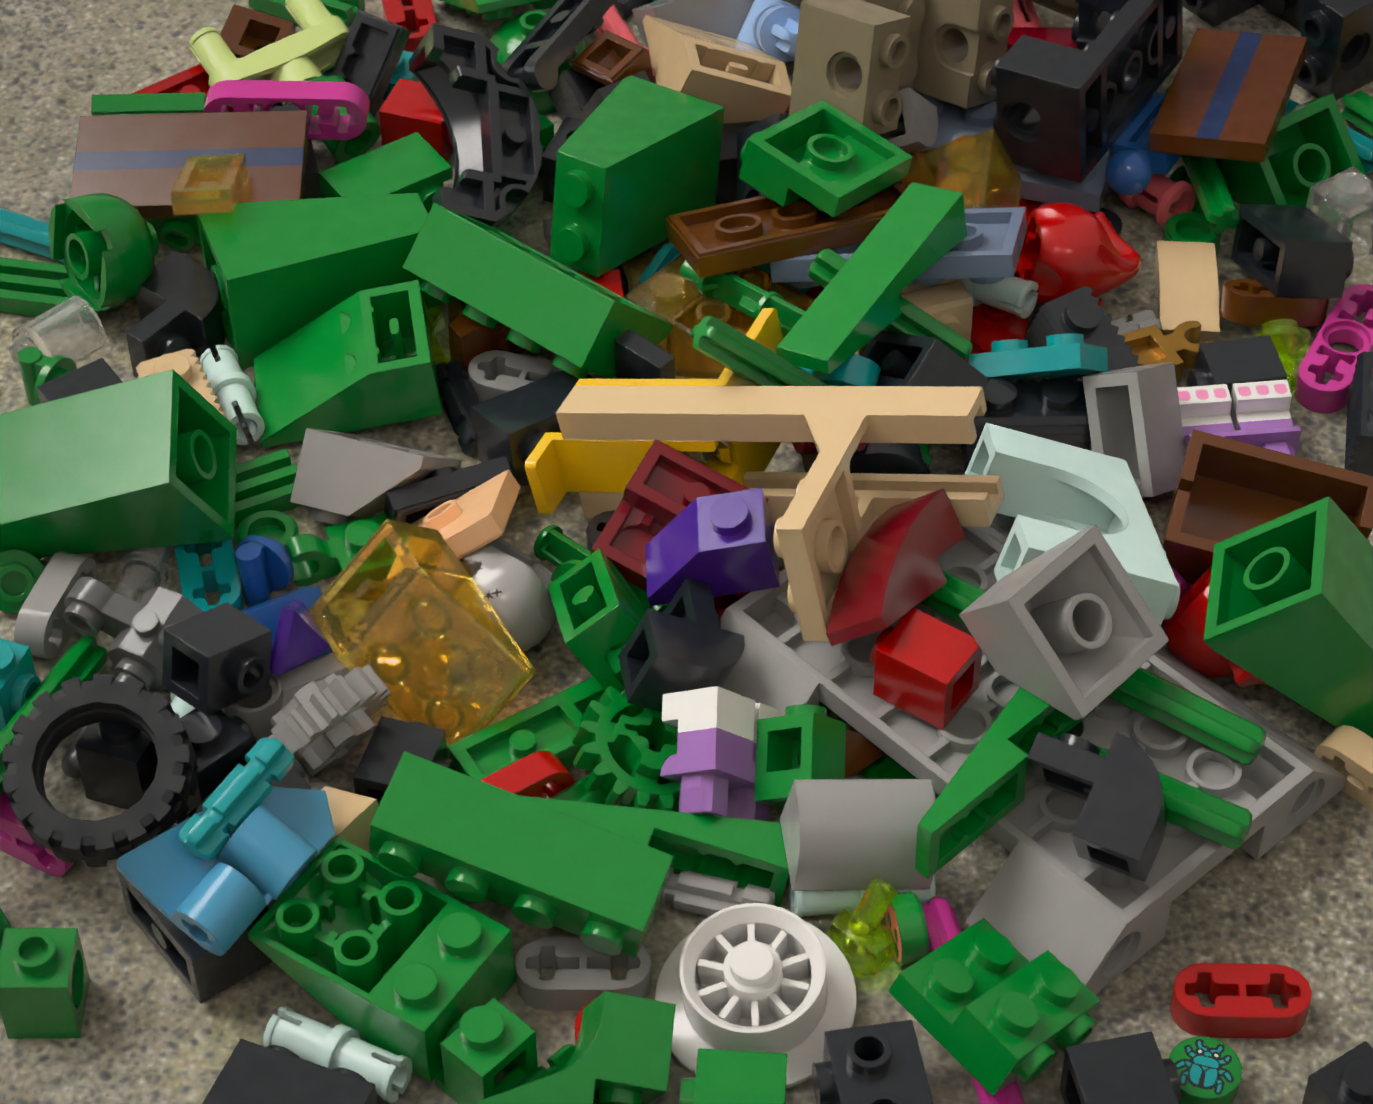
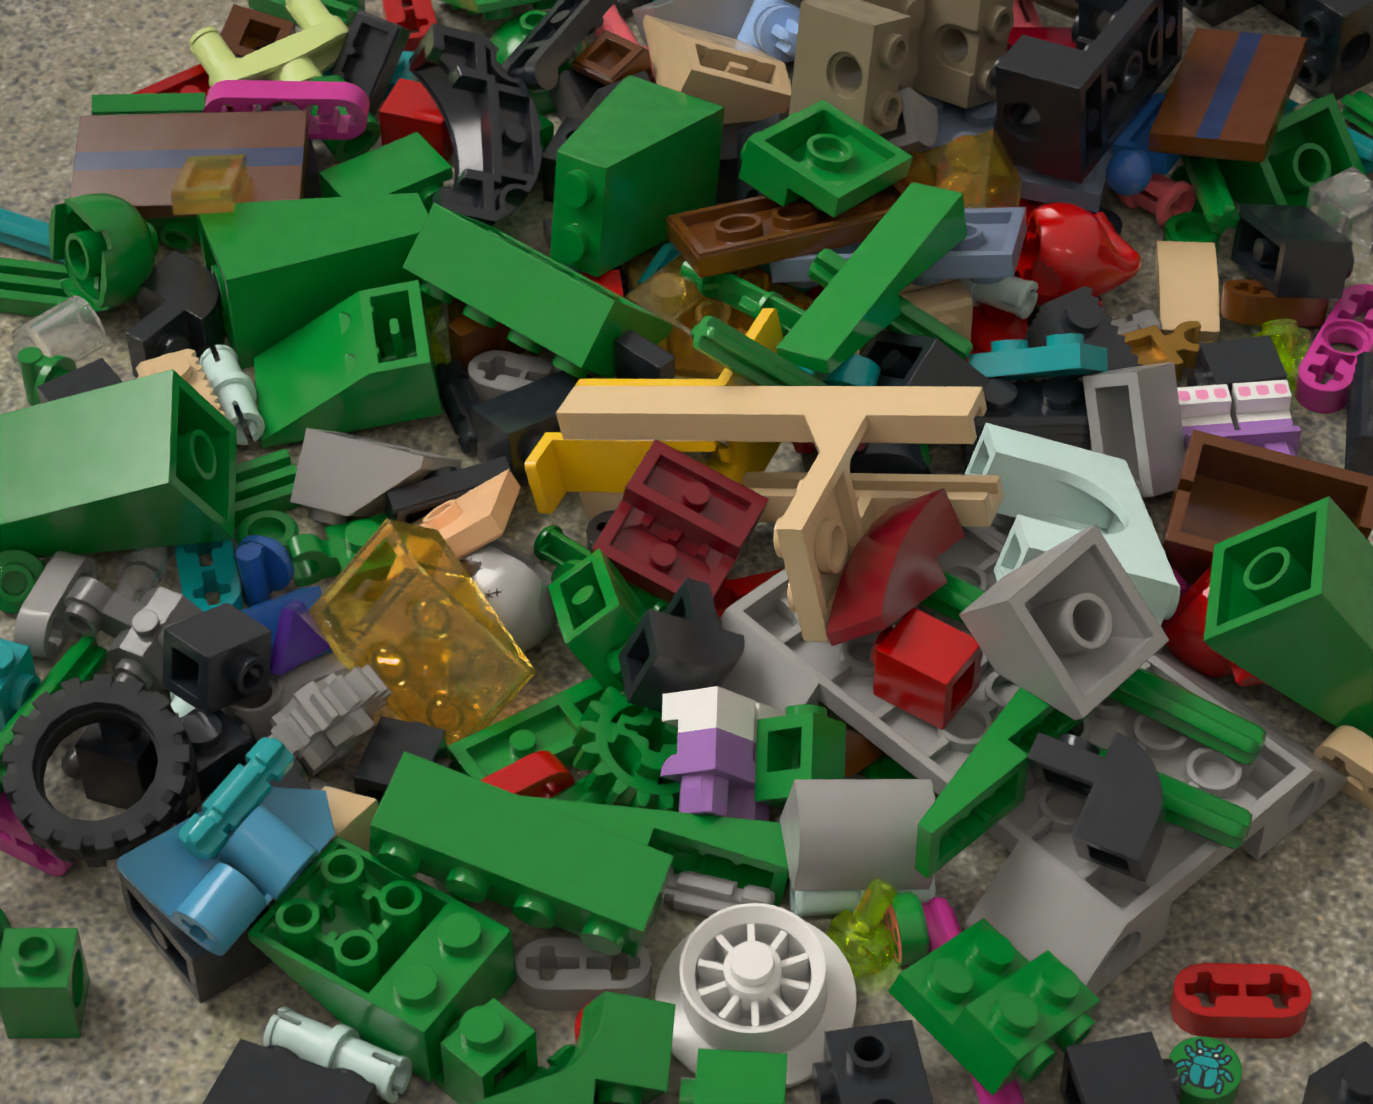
(717, 542): dark purple slope -> none

